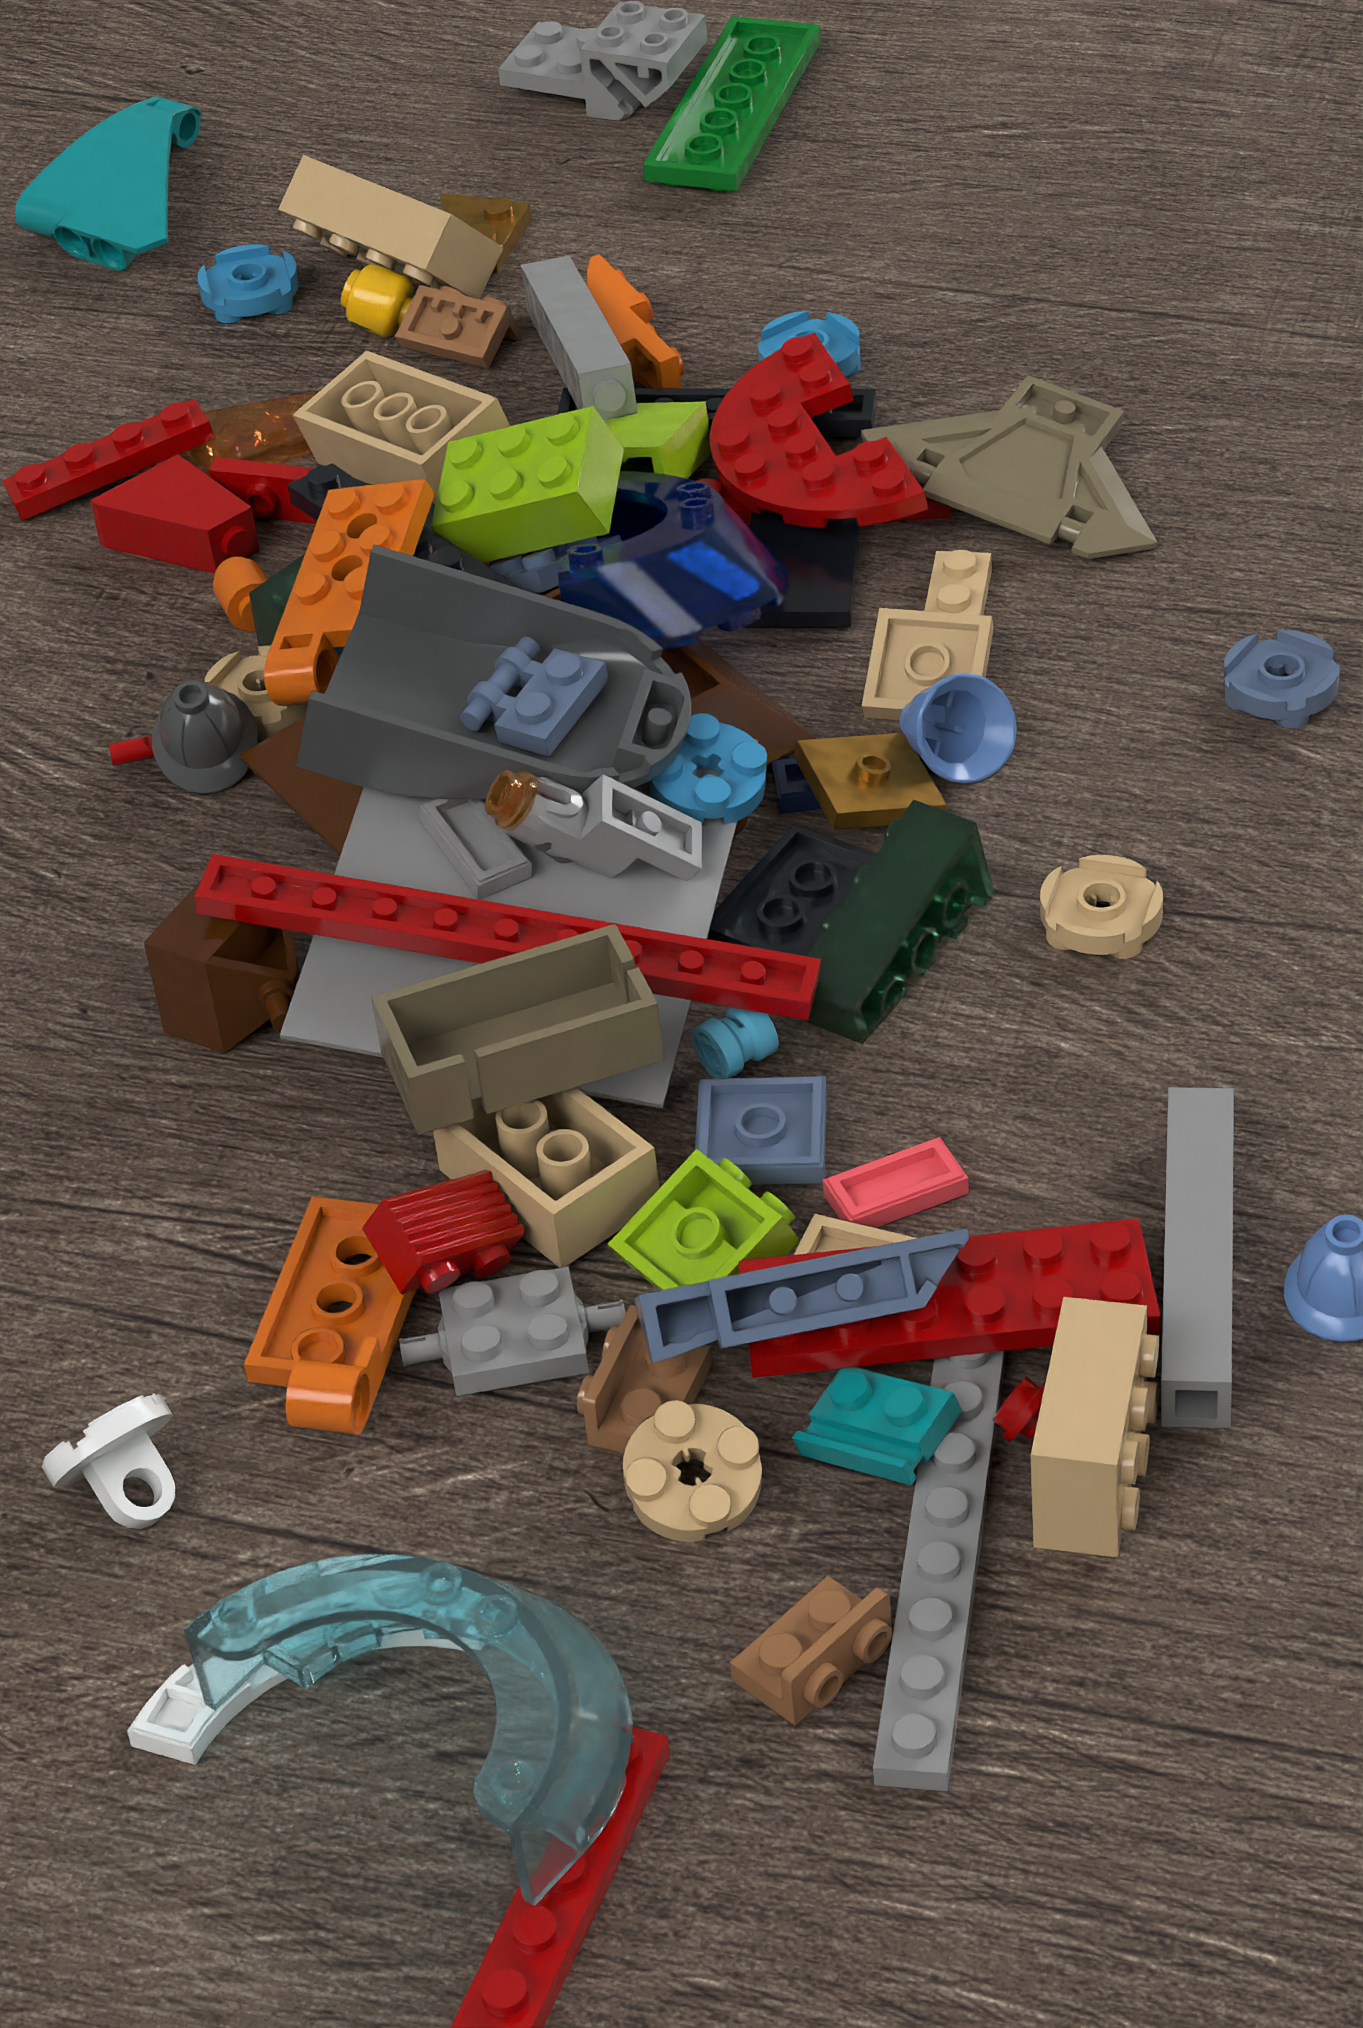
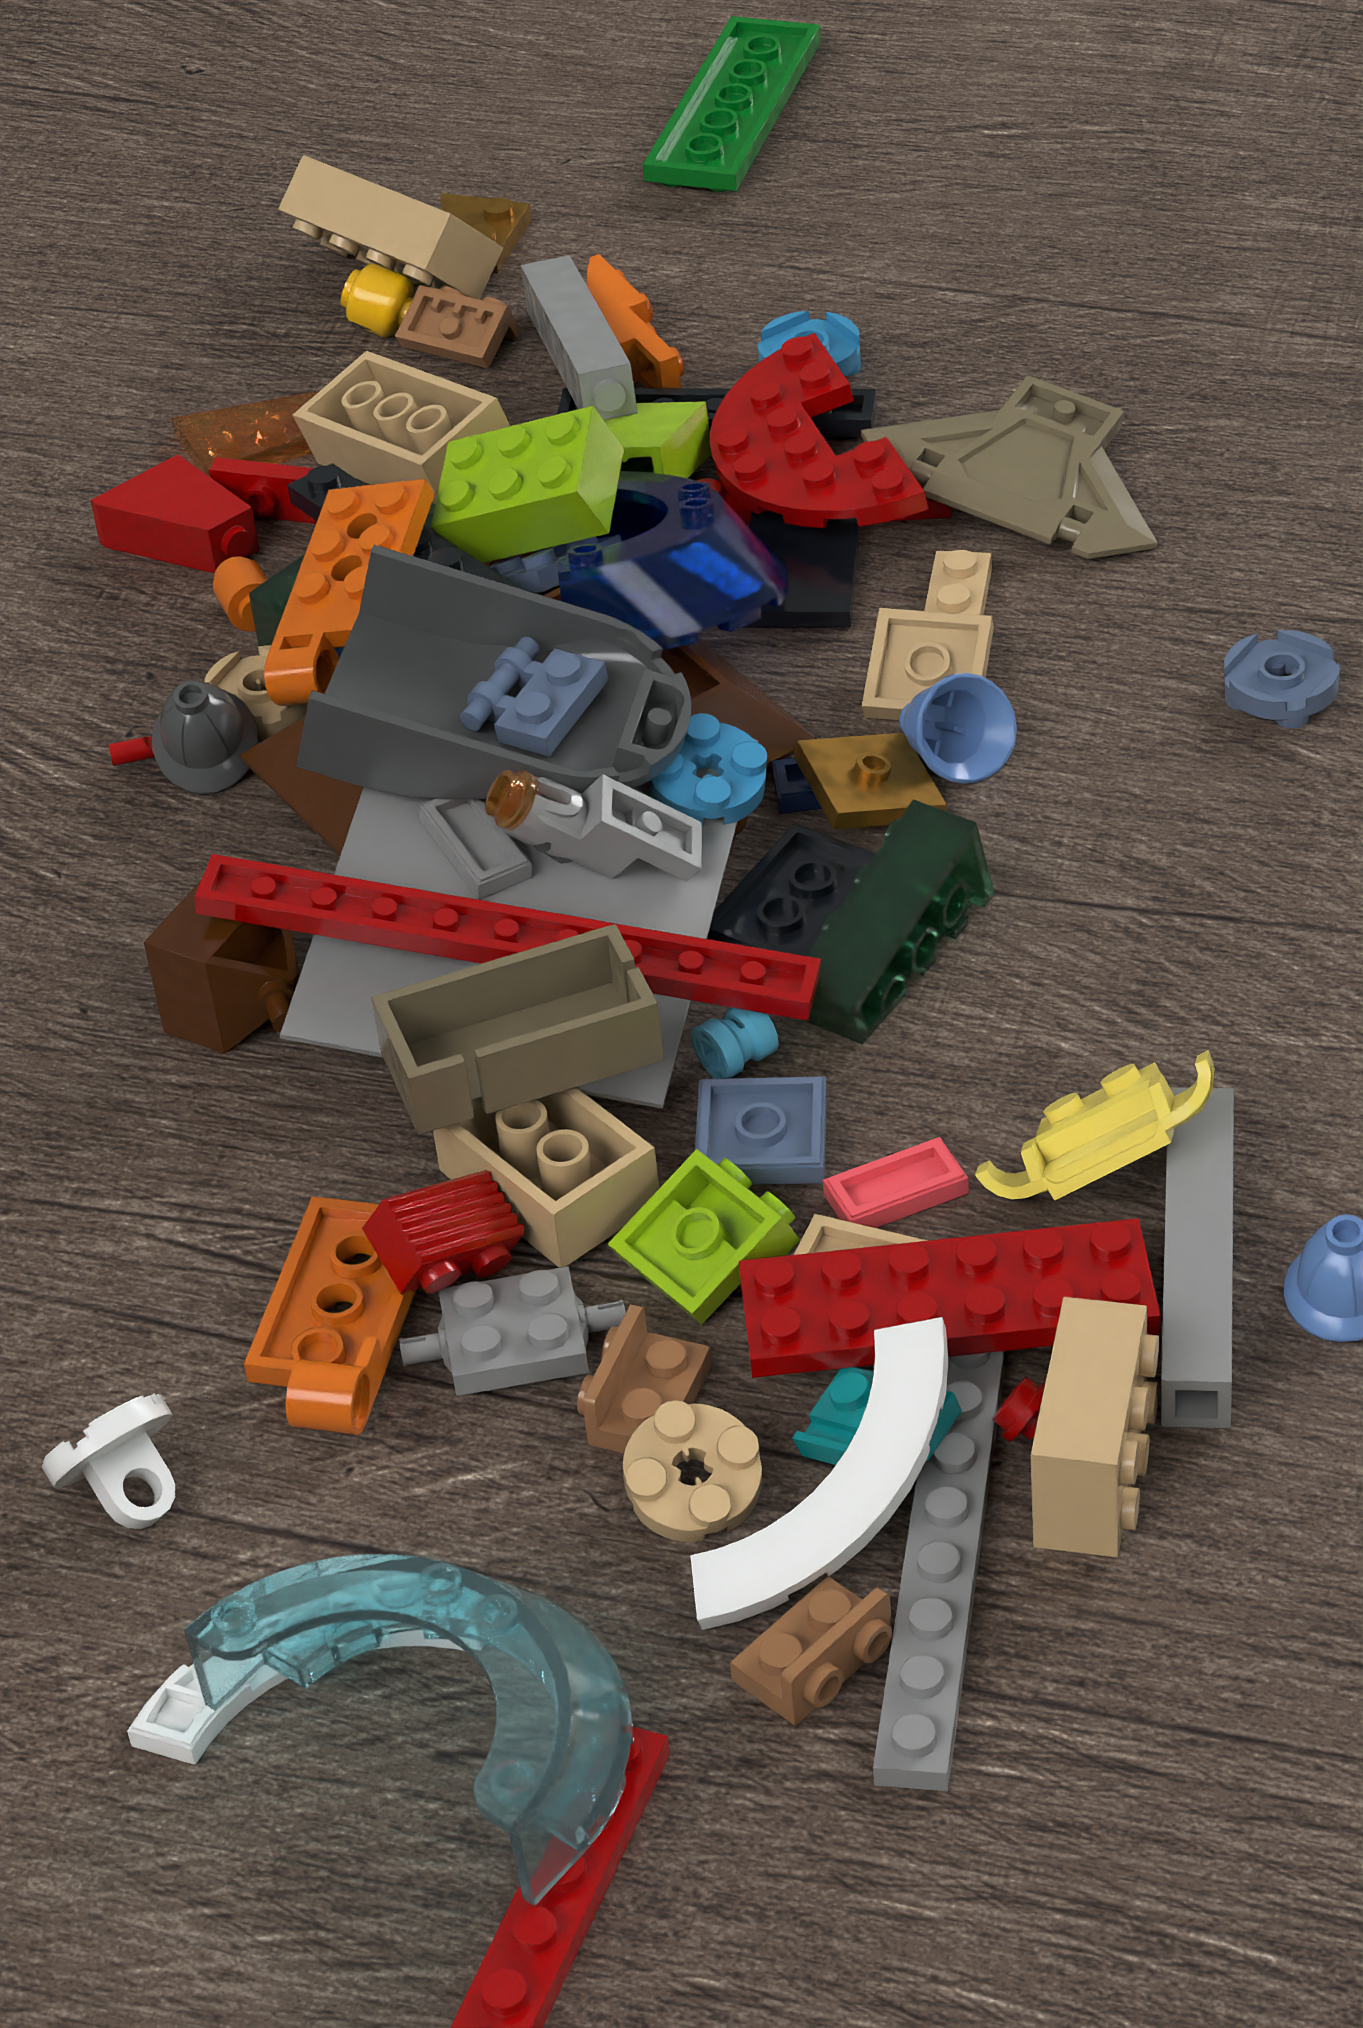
(108, 459): red plate -> none
(111, 185): teal panel -> none
(248, 283): dark azure plate -> none
(612, 67): light grey piece -> none
(797, 1296): sand blue wedge -> none
(851, 1500): none -> white tile
(1076, 923): tan plate -> none
(1101, 1131): none -> light yellow plate

